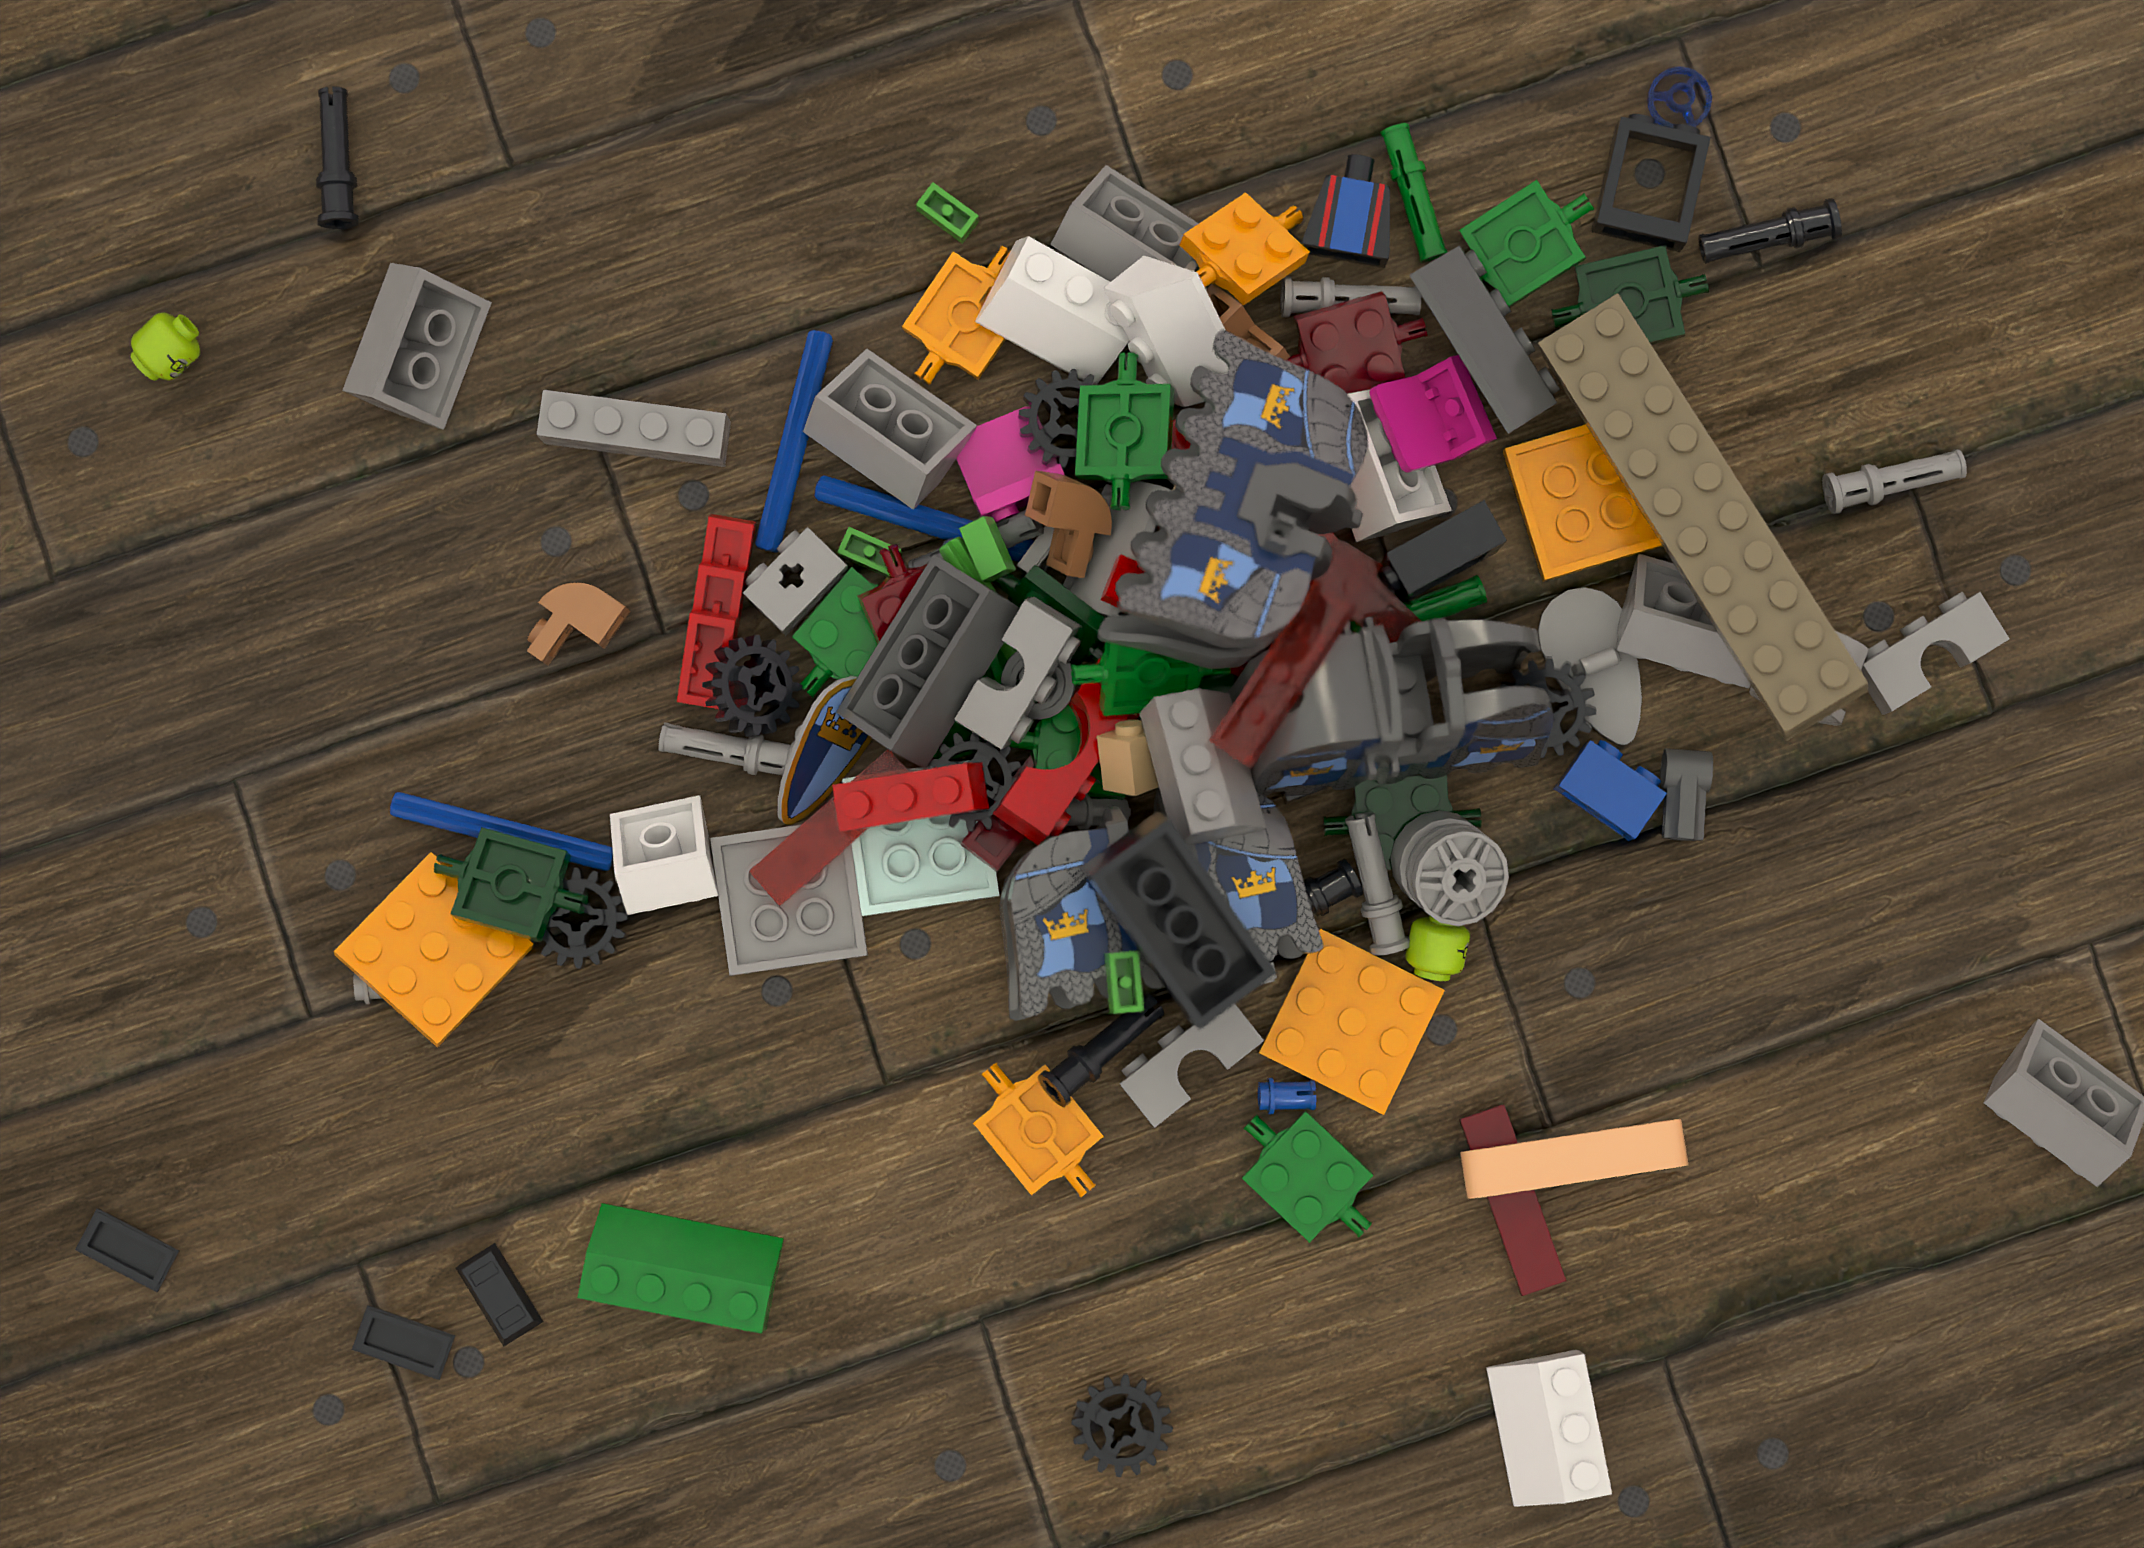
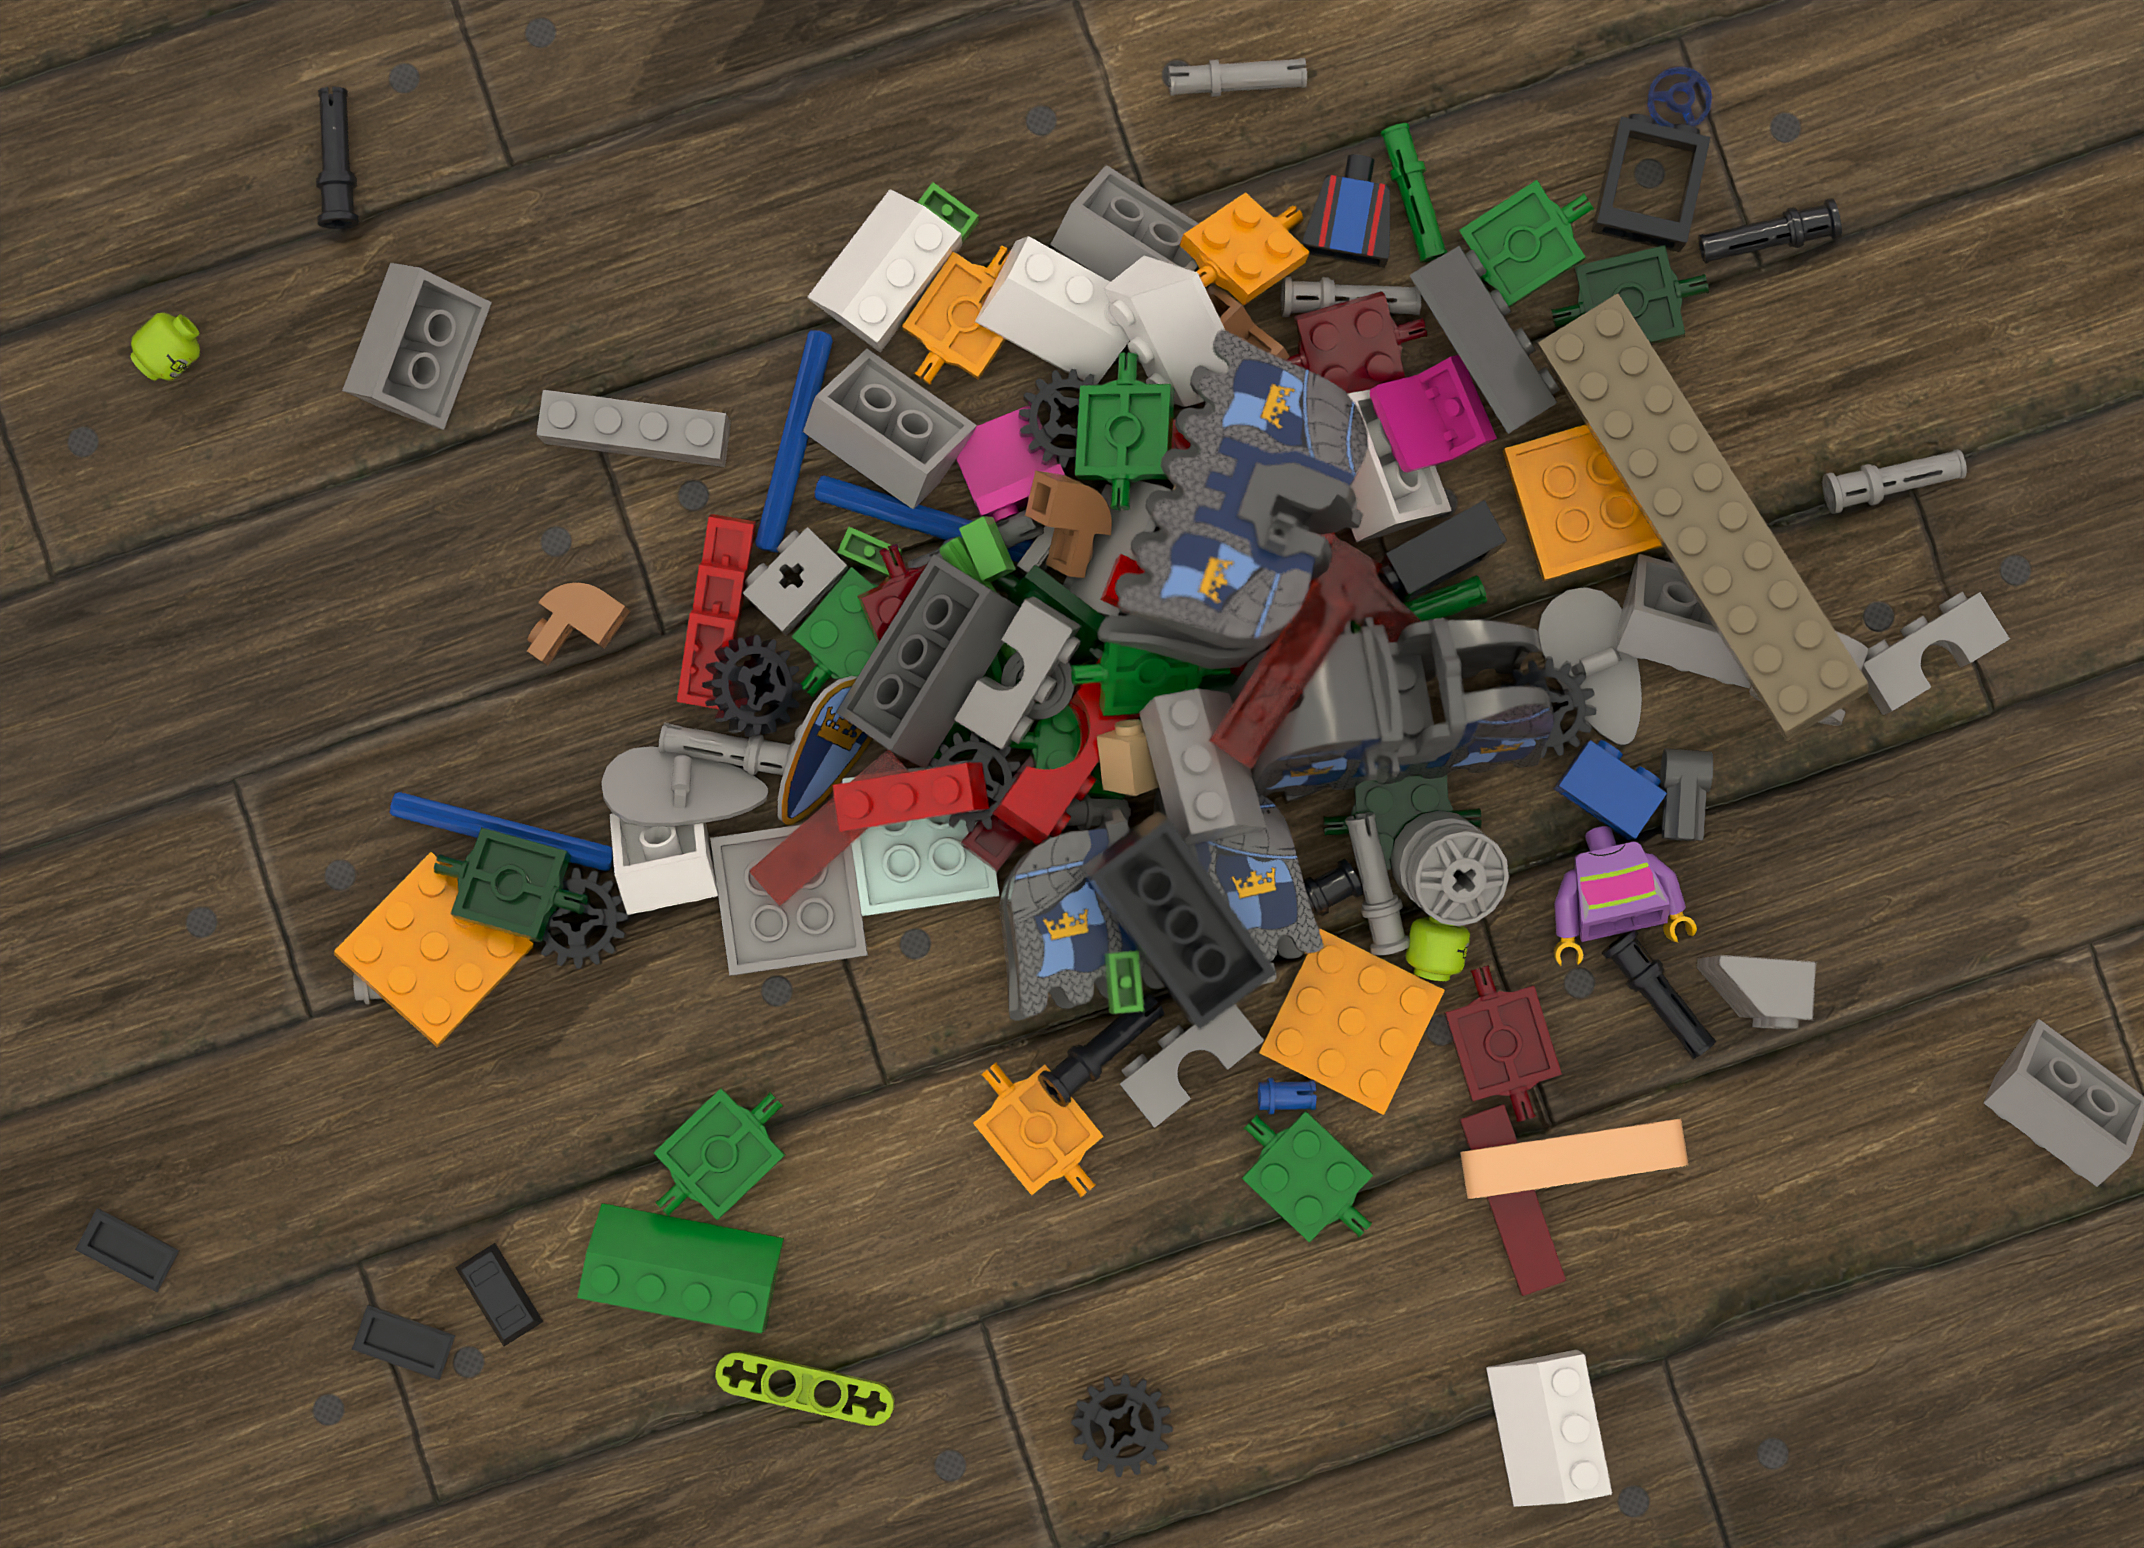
(677, 789): none -> light grey shield
(719, 1153): none -> green plate
(803, 1396): none -> lime beam
(886, 269): none -> white slope
(1236, 76): none -> light grey pin
(1502, 1043): none -> dark red plate
(1616, 893): none -> medium lavender torso
(1646, 976): none -> black pin
(1763, 989): none -> light grey slope

